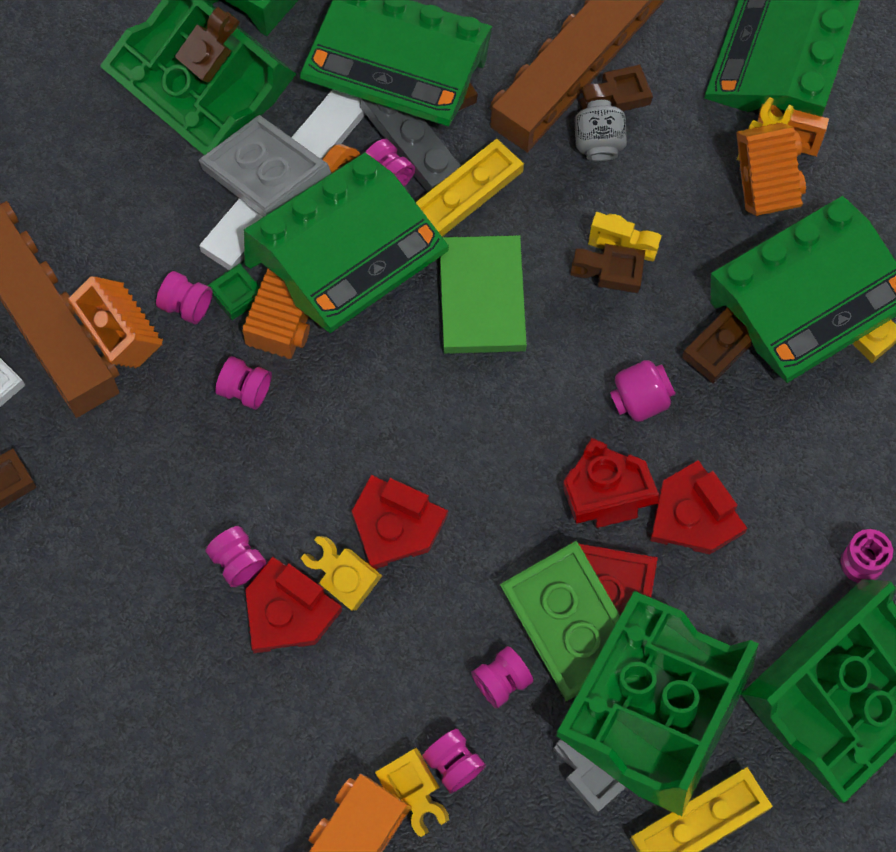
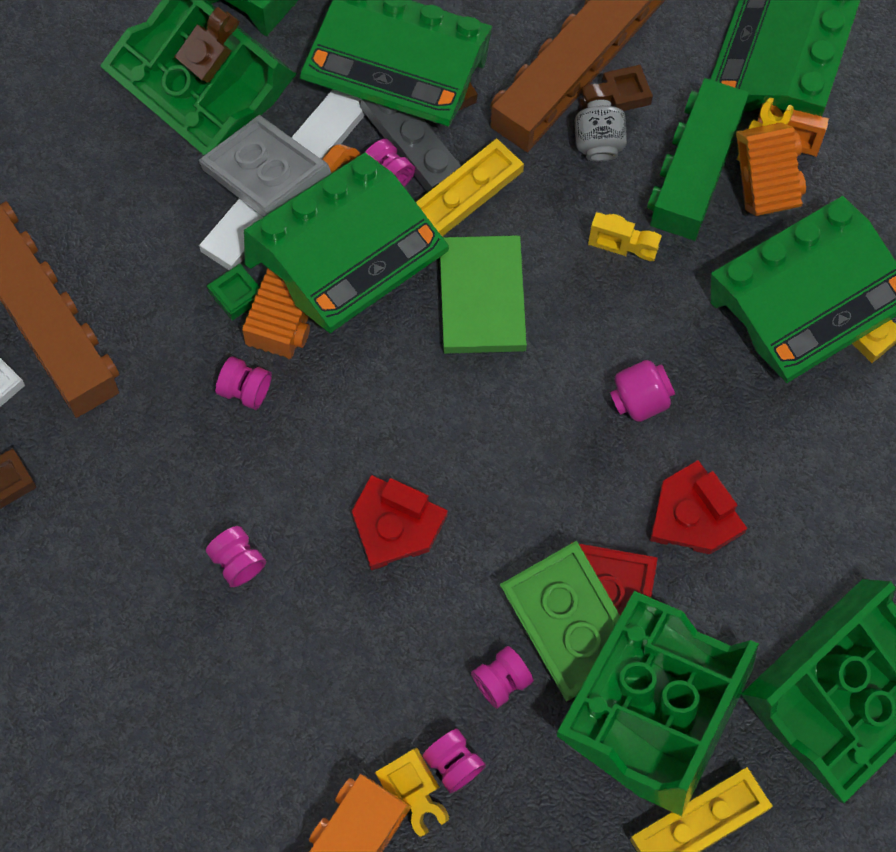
(115, 322): orange brick -> none
(184, 297): dark pink wheel -> none
(287, 608): red plate -> none
(346, 575): yellow plate -> none
(588, 780): light grey plate -> none
(608, 486): red plate -> none
(617, 267): reddish brown plate -> none
(699, 158): none -> green brick
(718, 346): reddish brown plate -> none
(859, 562): dark pink wheel -> none

